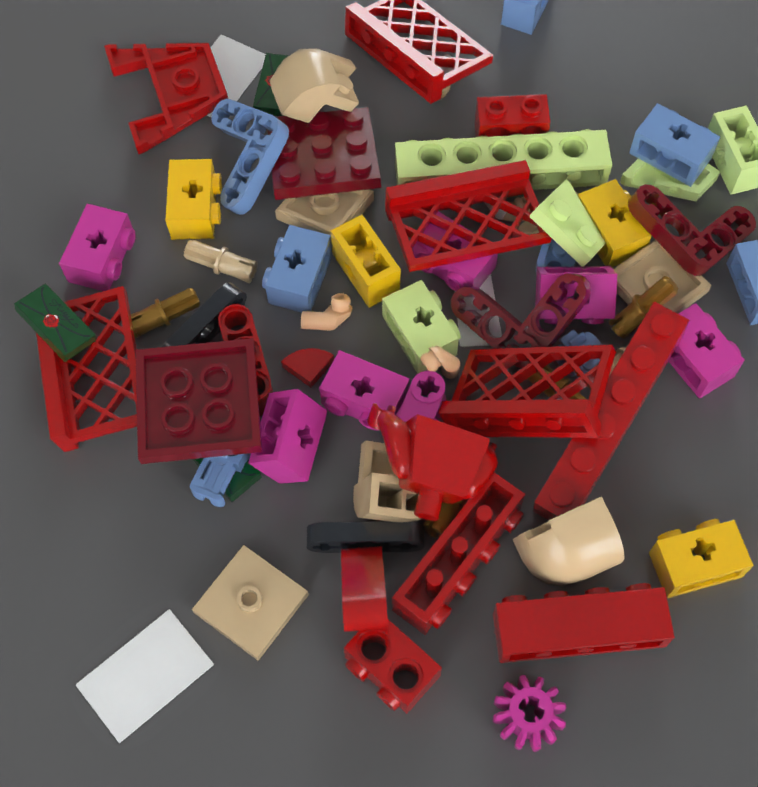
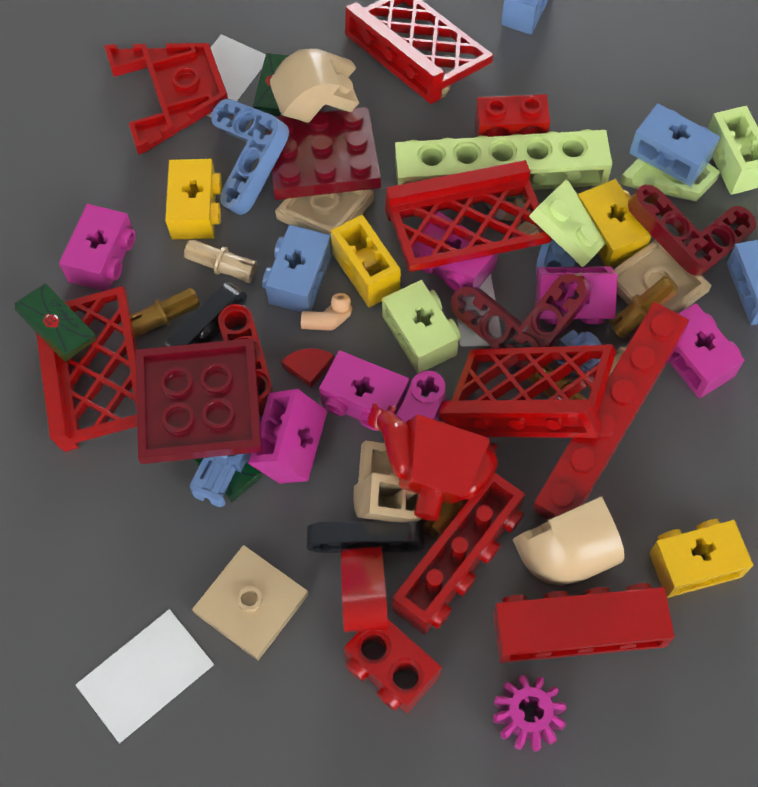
(439, 357): light nougat arm -> none

